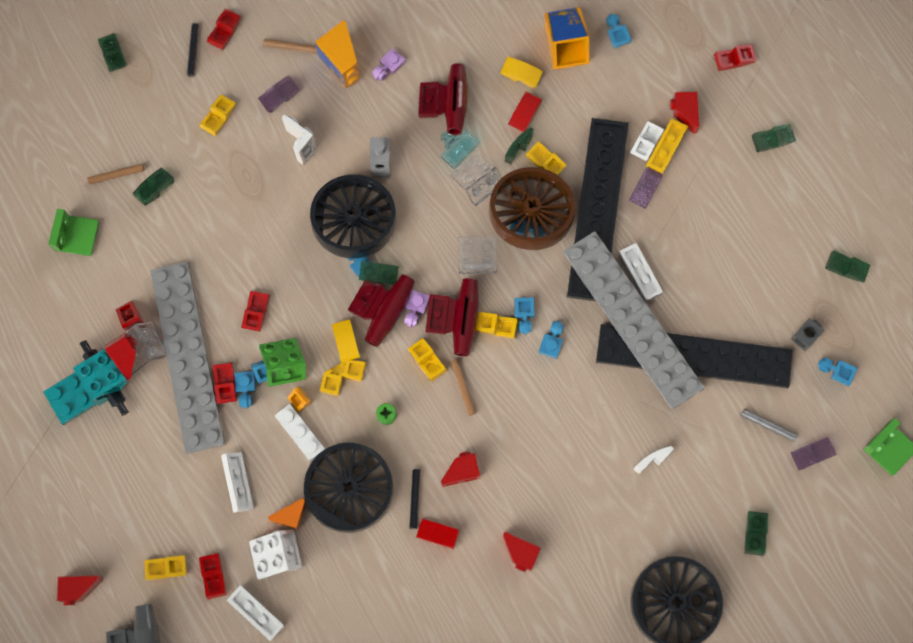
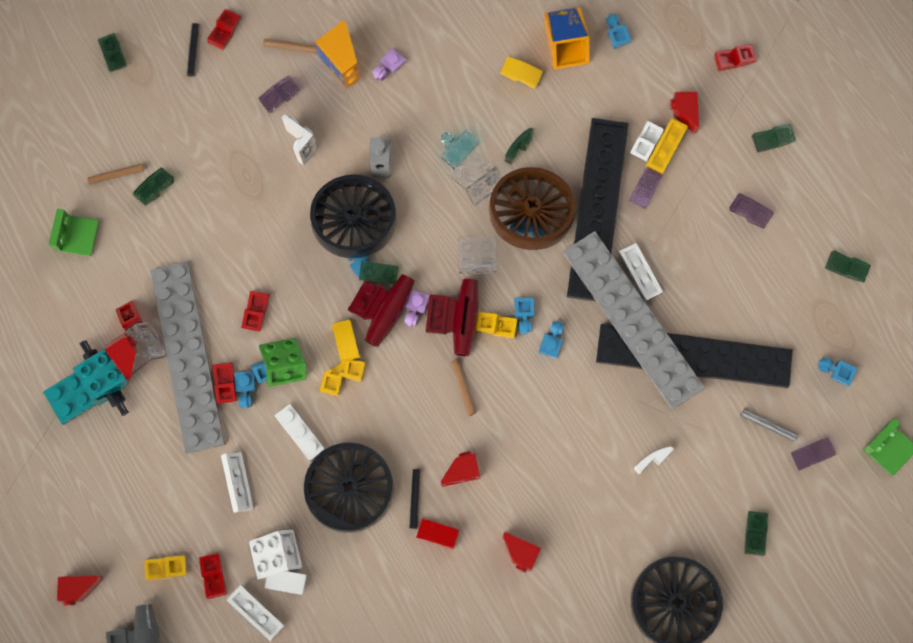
(218, 115): yellow slope -> none
(287, 582): none -> white slope
(291, 515): orange slope -> none
(299, 399): light orange slope -> none
(386, 418): bright green wheel -> none
(427, 359): yellow slope -> none
(449, 99): dark red plate -> none
(525, 111): red slope -> none
(545, 159): yellow slope -> none
(752, 210): none -> clear purple slope
(804, 341): dark grey brick -> none

